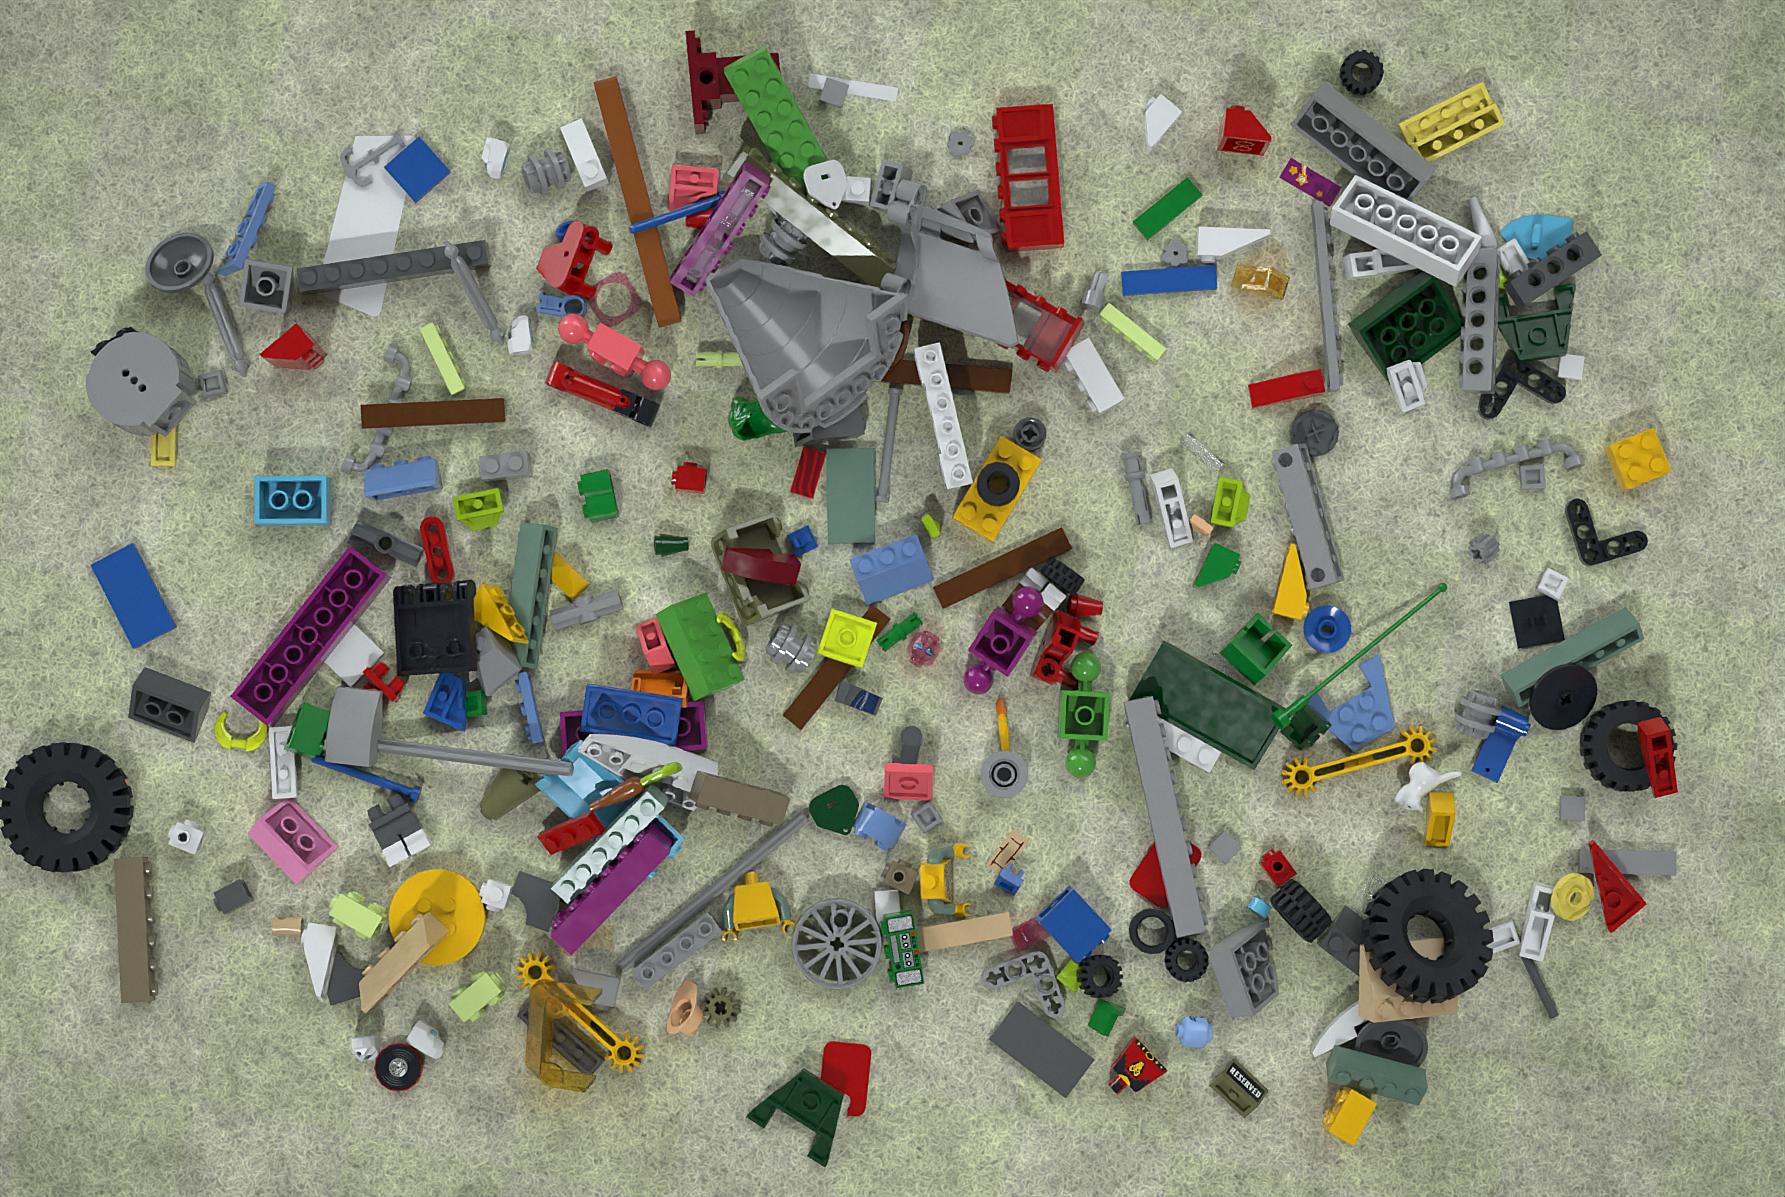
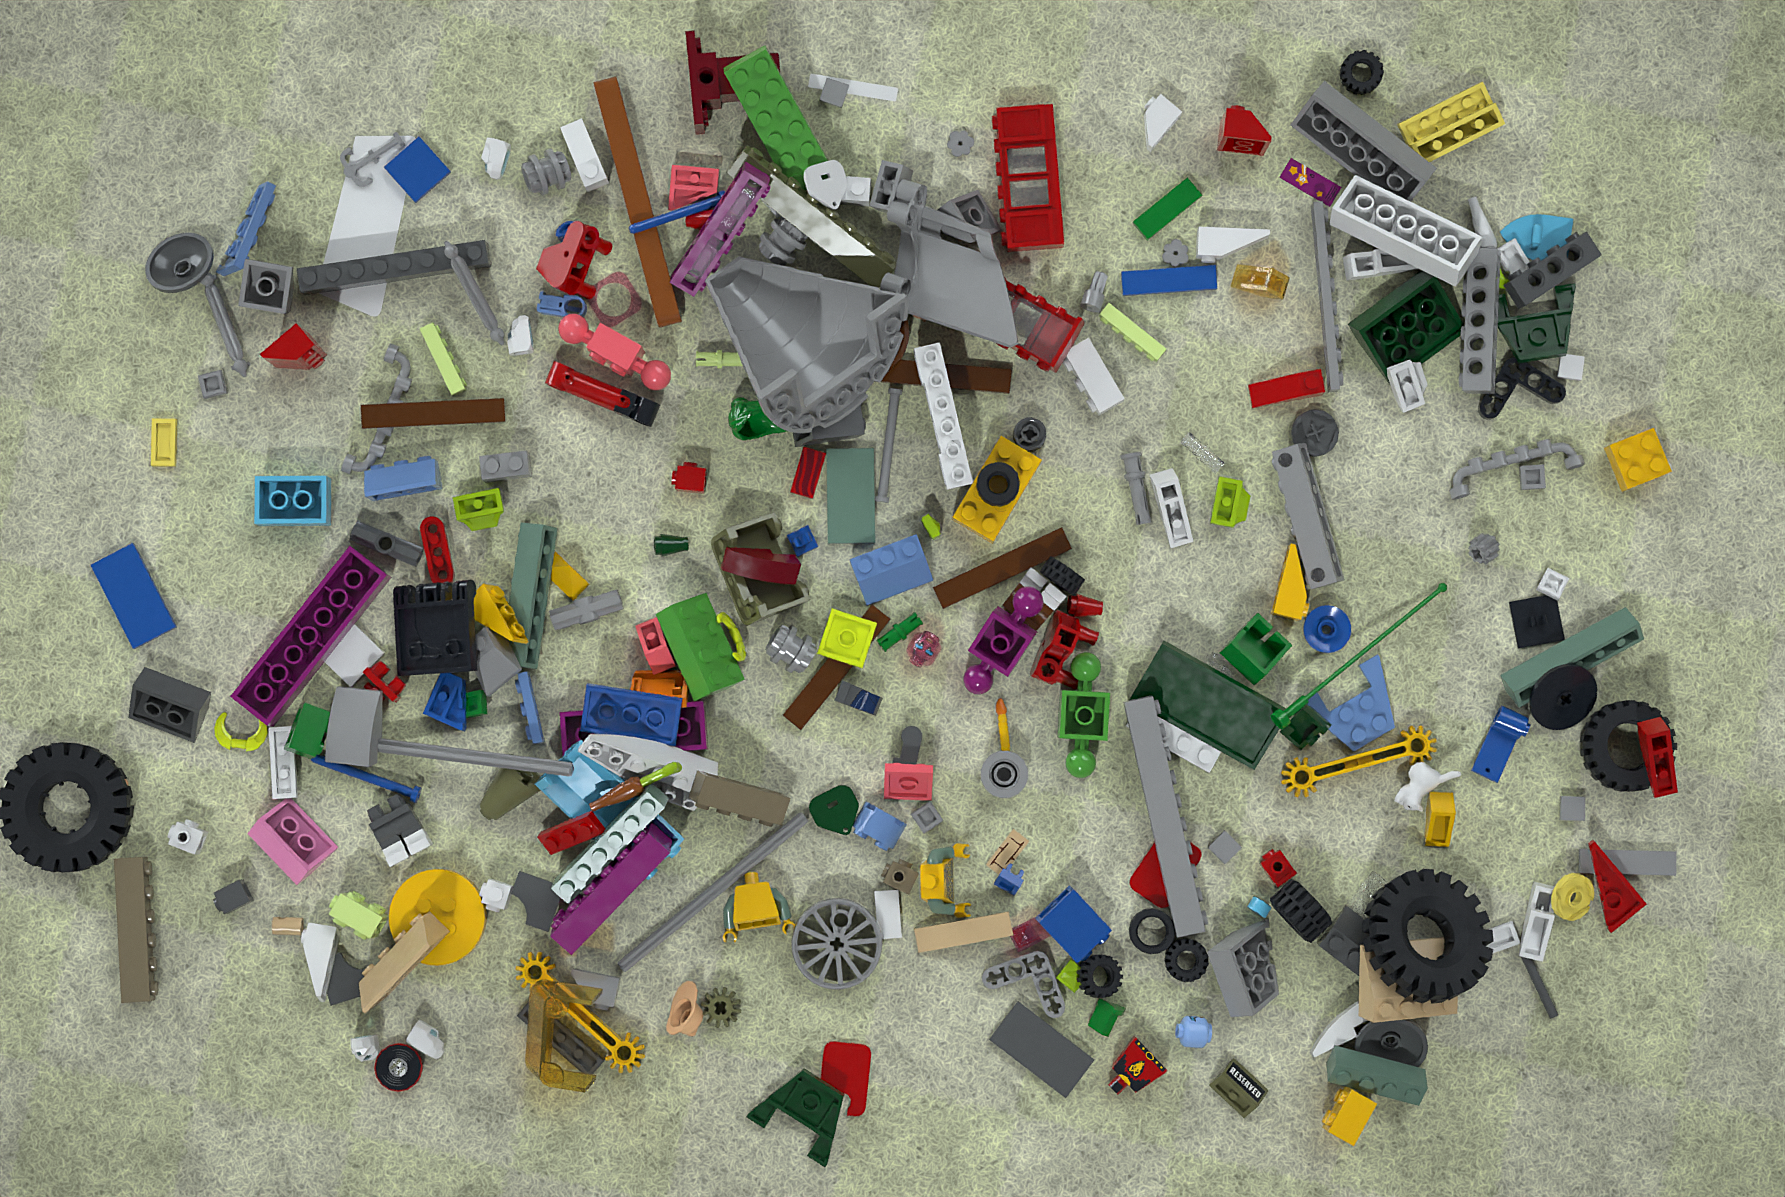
(140, 383): light grey piece -> none
(484, 991): yellowish green brick -> none
(598, 495): green brick -> none
(677, 950): light grey brick -> none
(902, 949): brick -> none
(1200, 525): light nougat tile -> none
(1217, 566): green slope -> none
(1477, 714): light grey piece -> none
(1599, 547): black beam -> none

